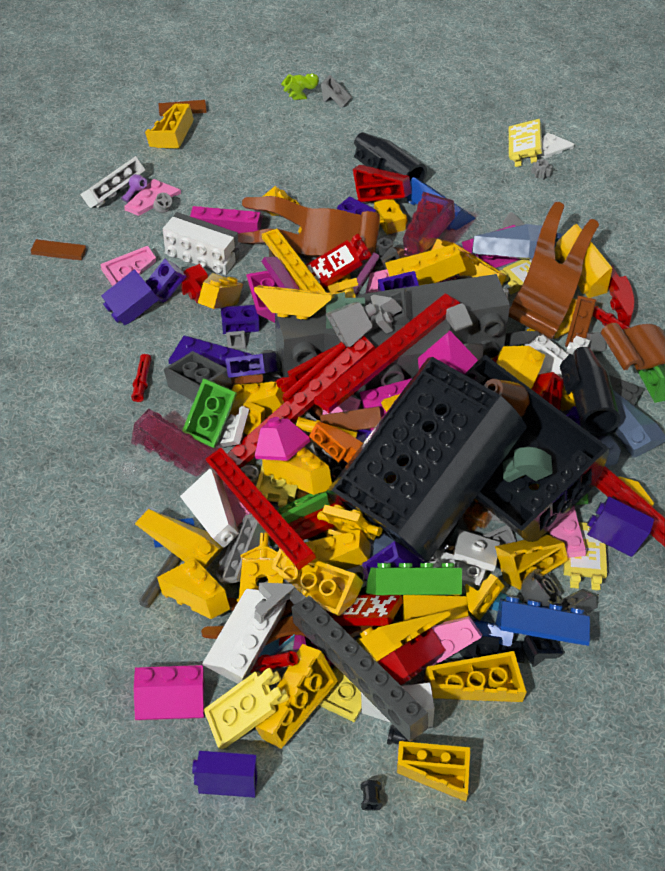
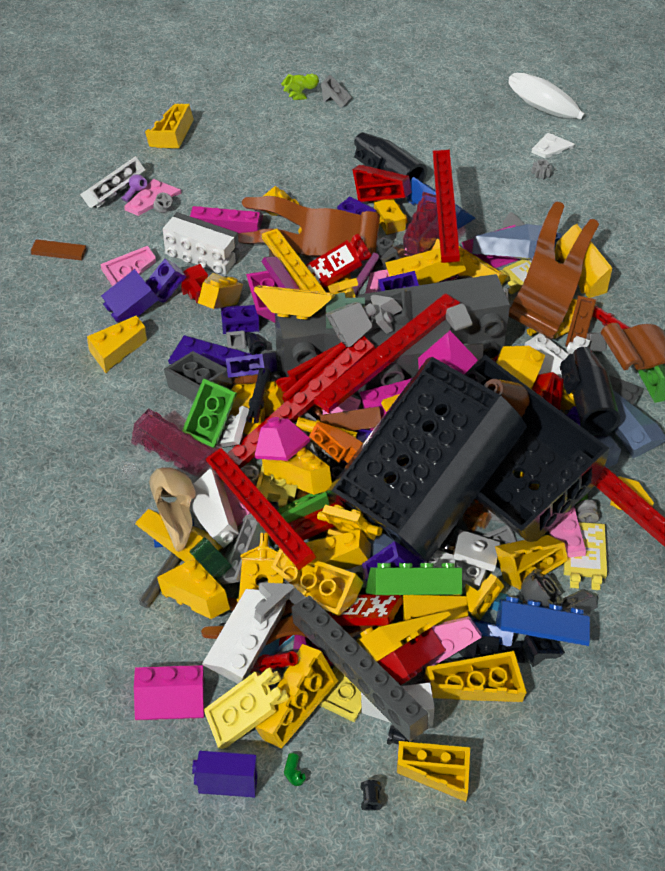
(116, 342): none -> yellow wedge
(140, 383): red pin -> none
(175, 515): none -> tan piece
(196, 106): dark orange tile -> none
(210, 558): none -> clear green beam
(255, 344): none -> black cone
(256, 402): none -> black pin
(291, 772): none -> green arm
(446, 207): none -> red plate
(520, 337): dark grey slope -> none
(525, 141): light yellow tile -> none
(529, 462): sand green brick -> none
(544, 96): none -> white piece
(587, 511): none -> light grey wheel
(619, 526): dark purple brick -> none
(622, 297): red slope -> none

